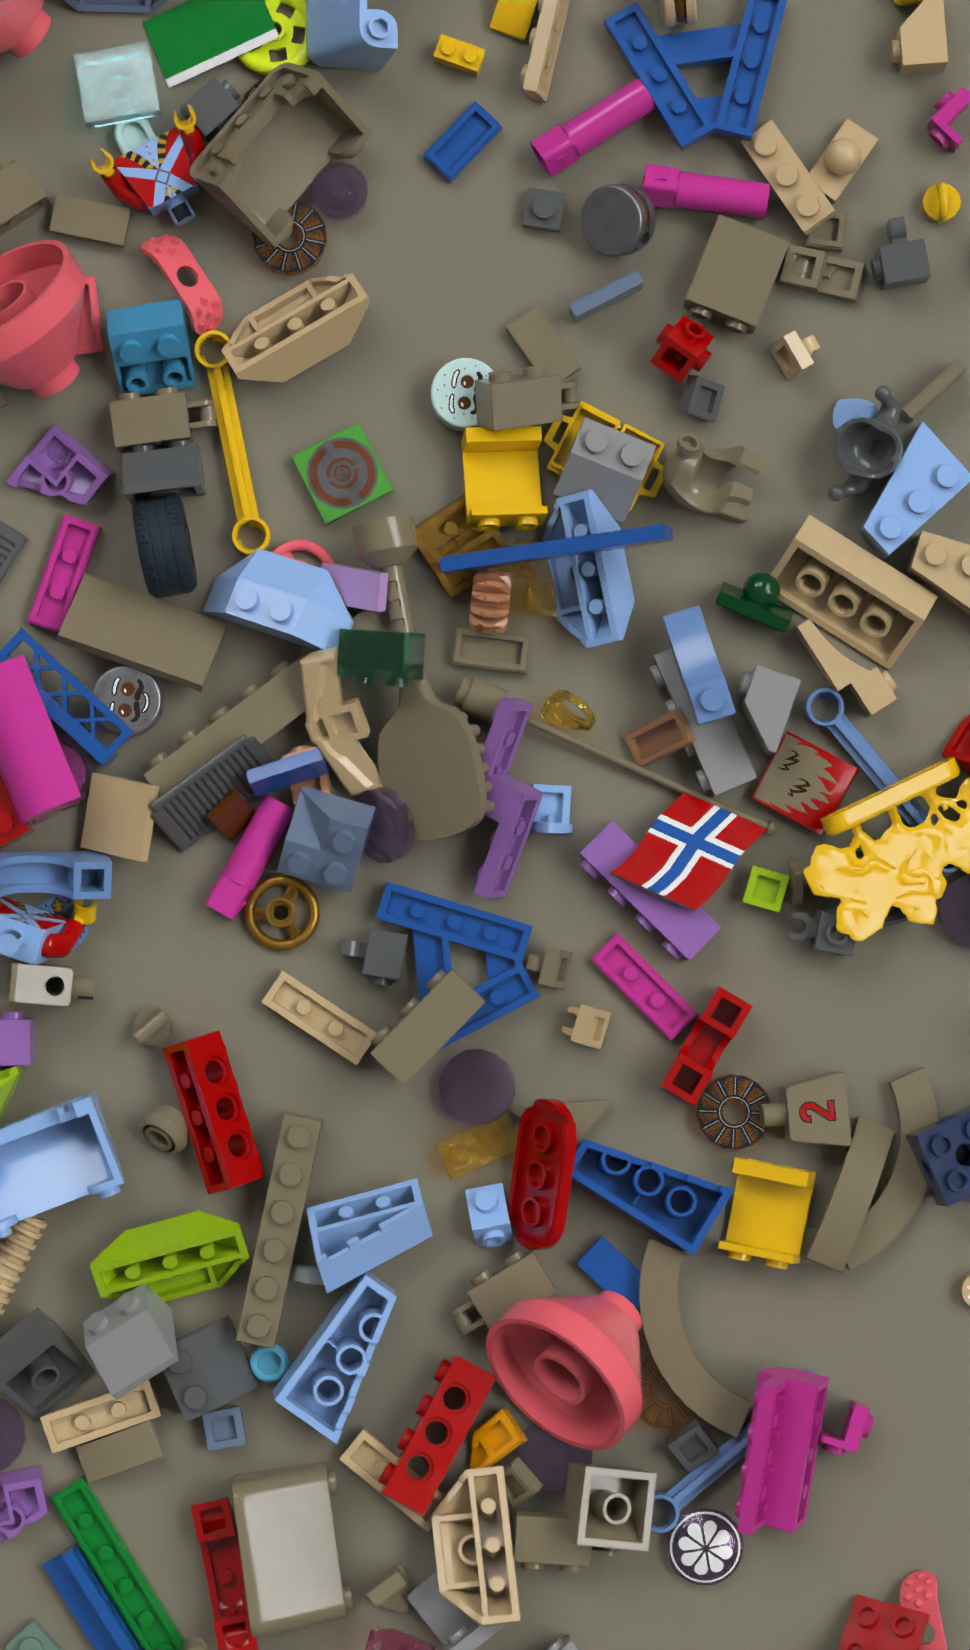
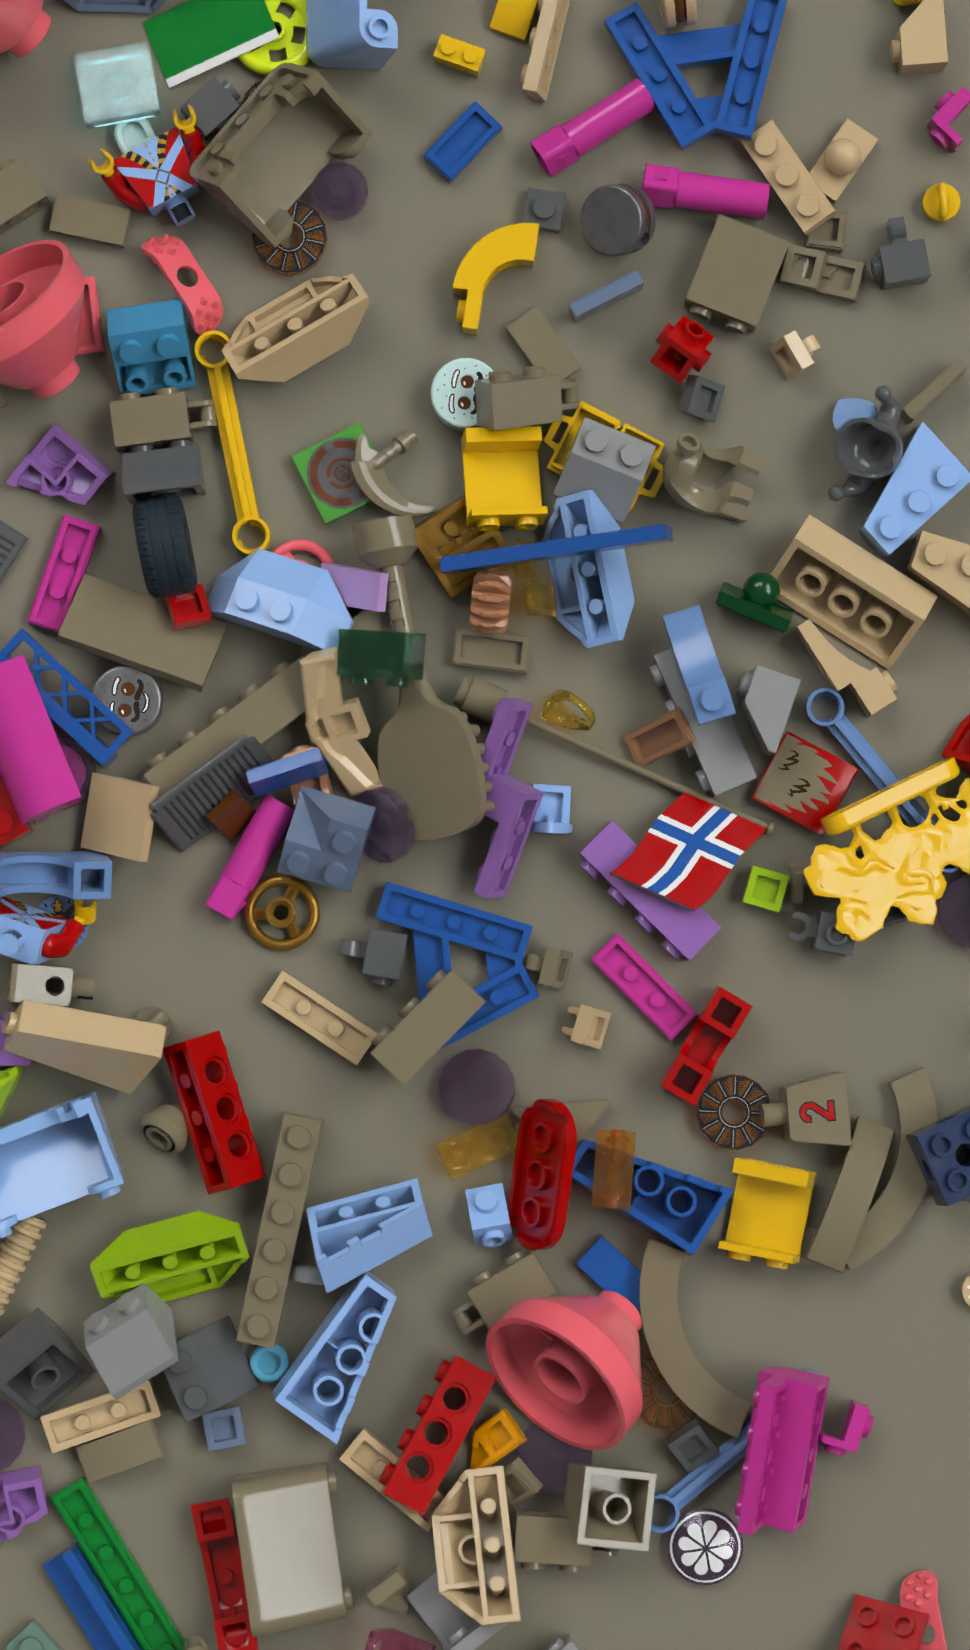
(85, 1043): none -> tan slope
(189, 609): none -> red plate
(373, 482): none -> dark tan piece
(492, 254): none -> yellow arch
(613, 1169): none -> clear orange hinge

